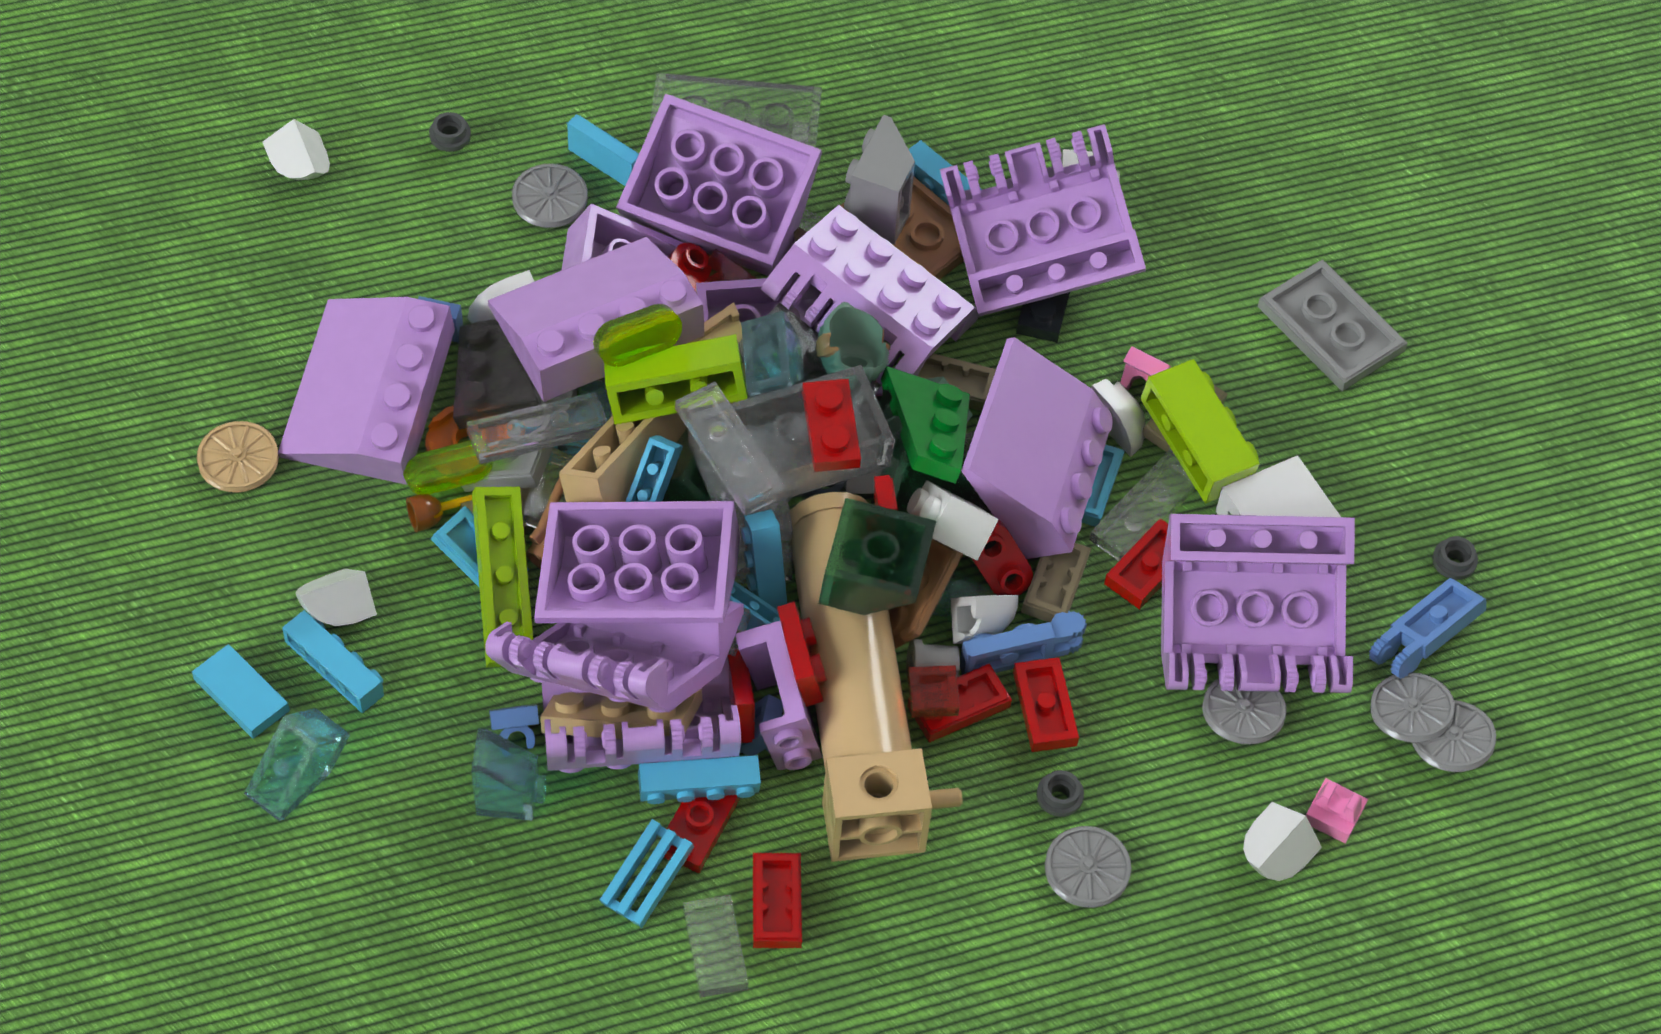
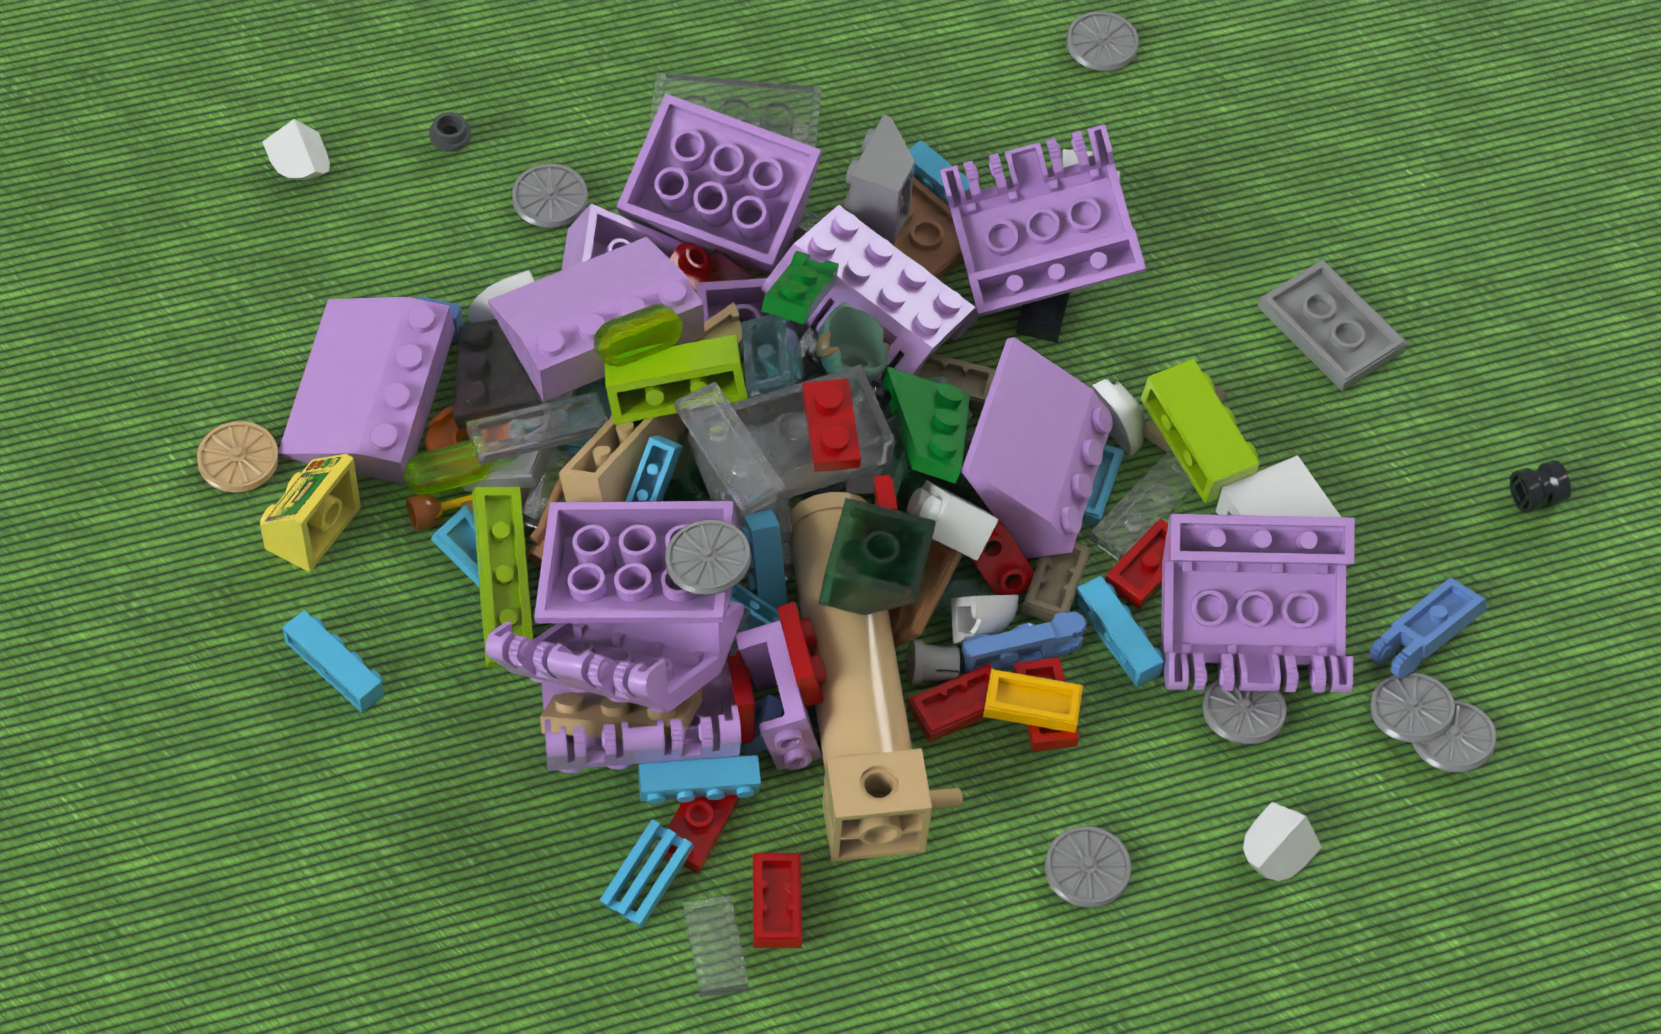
(241, 691): medium azure tile -> none
(296, 761): clear light blue slope -> none
(312, 511): none -> light yellow slope
(338, 598): white brick -> none
(505, 778): clear light blue slope -> none
(515, 719): medium blue tile -> none
(600, 149): medium azure tile -> none
(708, 557): none -> light grey wheel
(800, 288): none -> green plate
(933, 692): clear red tile -> none
(1033, 701): none -> yellow tile
(1062, 782): dark grey plate -> none
(1102, 40): none -> light grey wheel
(1119, 631): none -> medium azure piece
(1140, 366): bright pink tile -> none
(1336, 810): bright pink tile -> none
(1456, 548): dark grey plate -> none
(1536, 487): none -> black wheel

